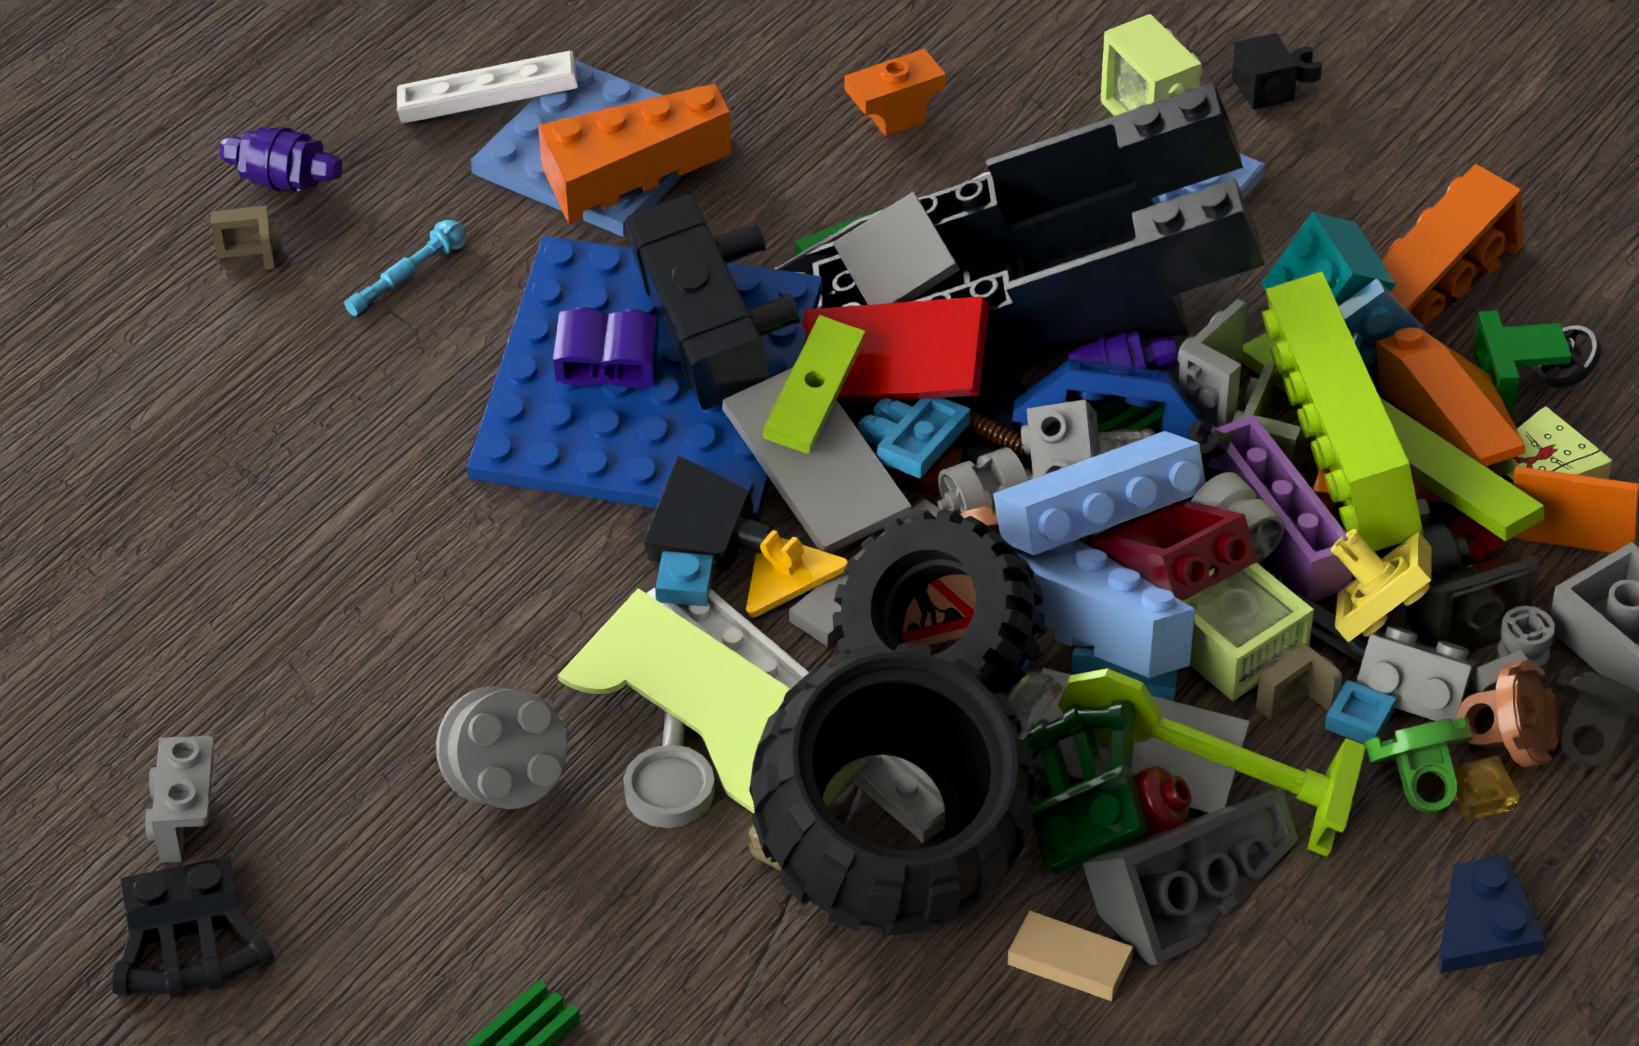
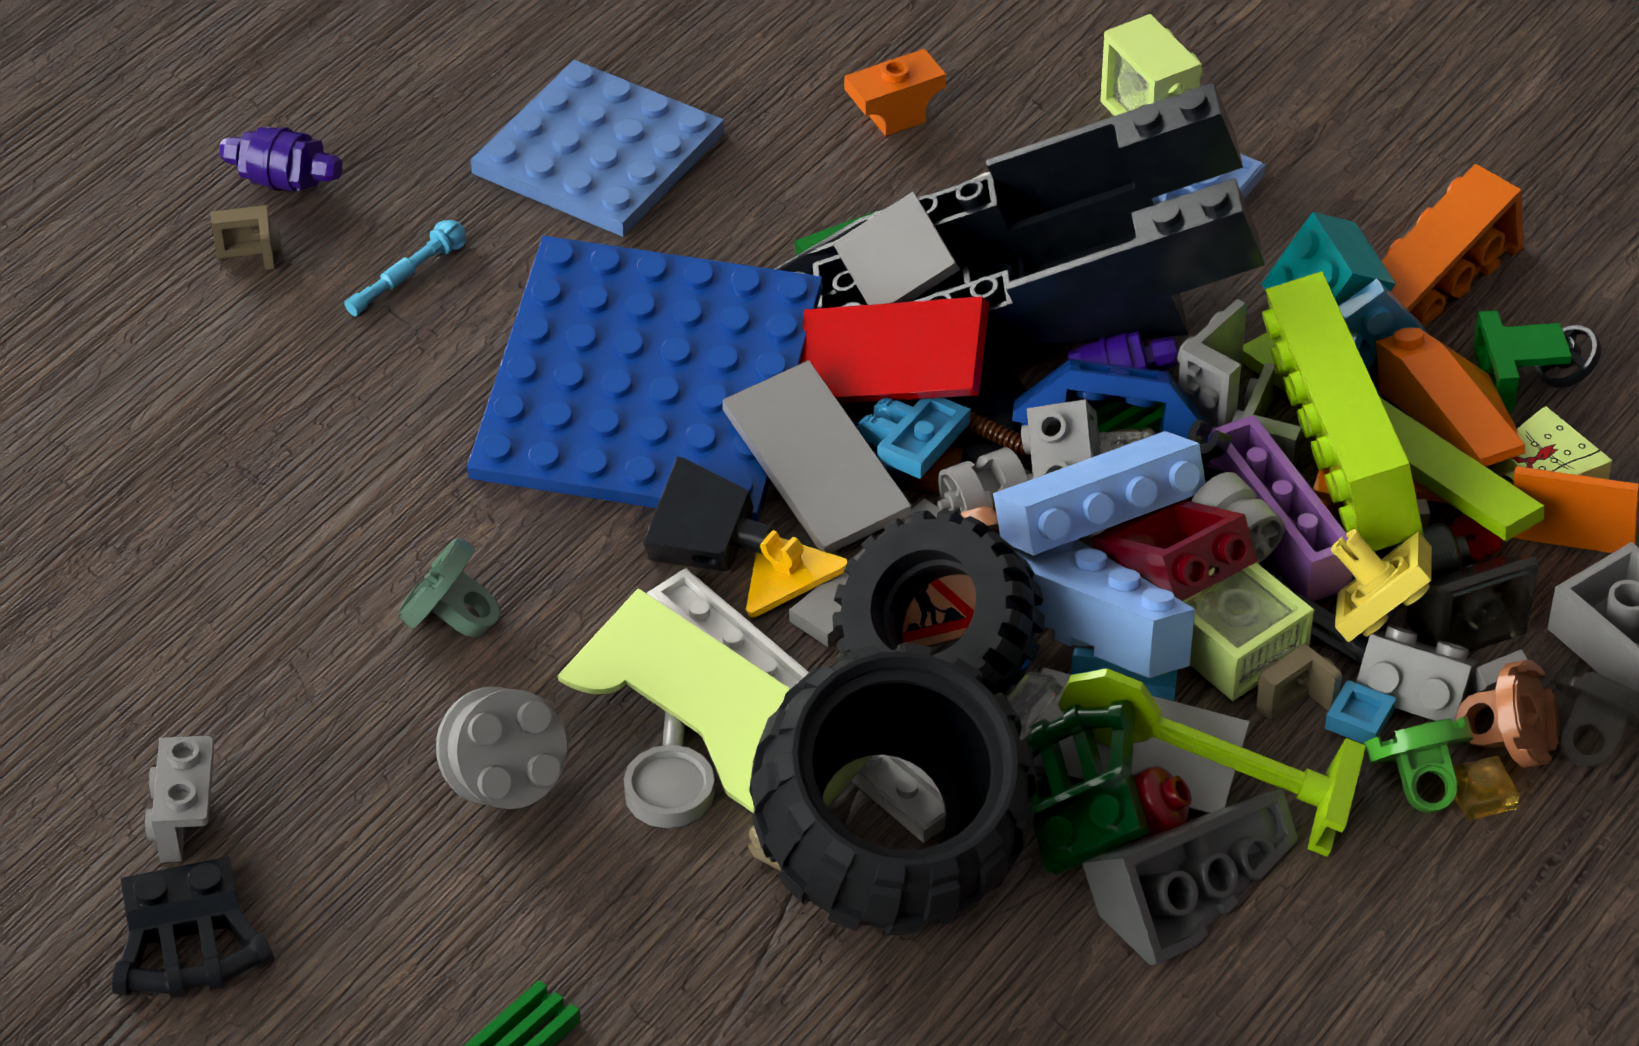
(447, 590): none -> sand green tile
(486, 86): white tile -> none
(606, 348): dark purple brick -> none
(632, 146): orange wedge -> none
(684, 578): dark azure plate -> none
(699, 300): black piece -> none
(813, 385): lime tile -> none
(1070, 955): tan tile -> none
(1269, 72): black brick -> none
(1487, 917): dark blue wing -> none
(1527, 630): light grey wheel -> none

